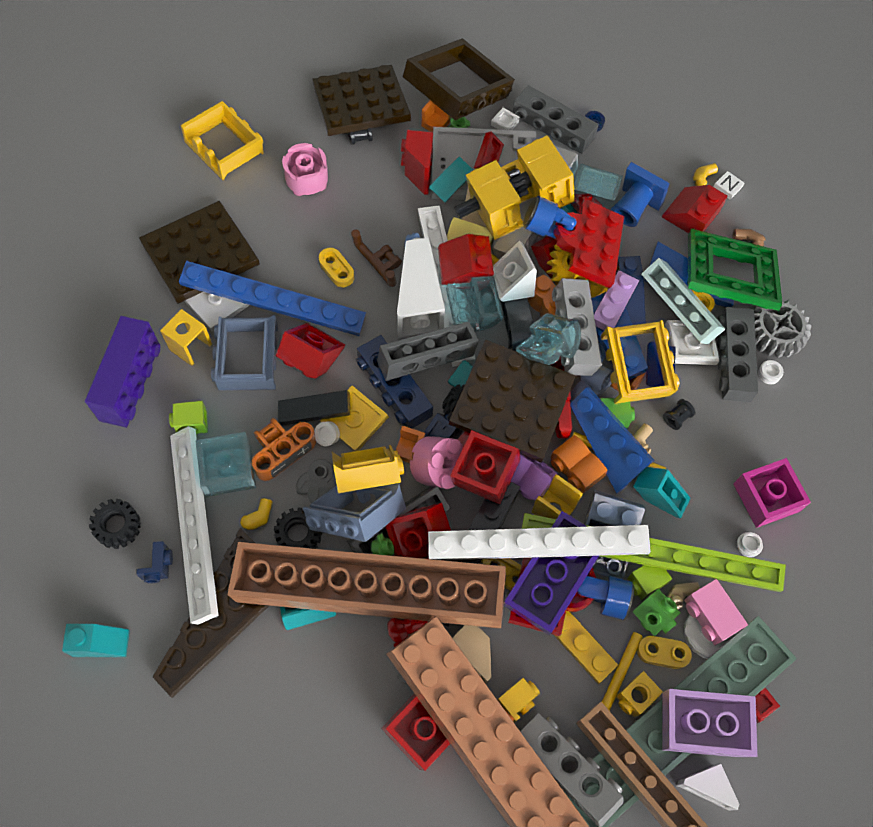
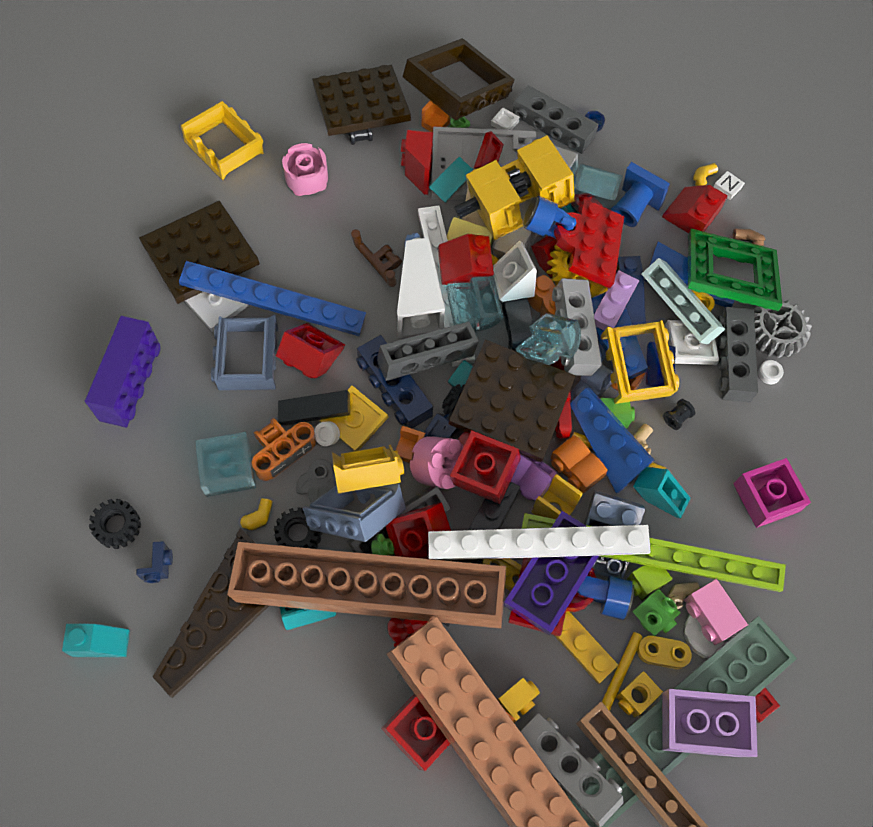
(177, 342): yellow piece -> none
(189, 414): lime brick -> none
(193, 528): white plate -> none
(338, 268): yellow plate -> none
(476, 648): tan slope -> none
(711, 785): white slope -> none
(749, 544): white plate -> none

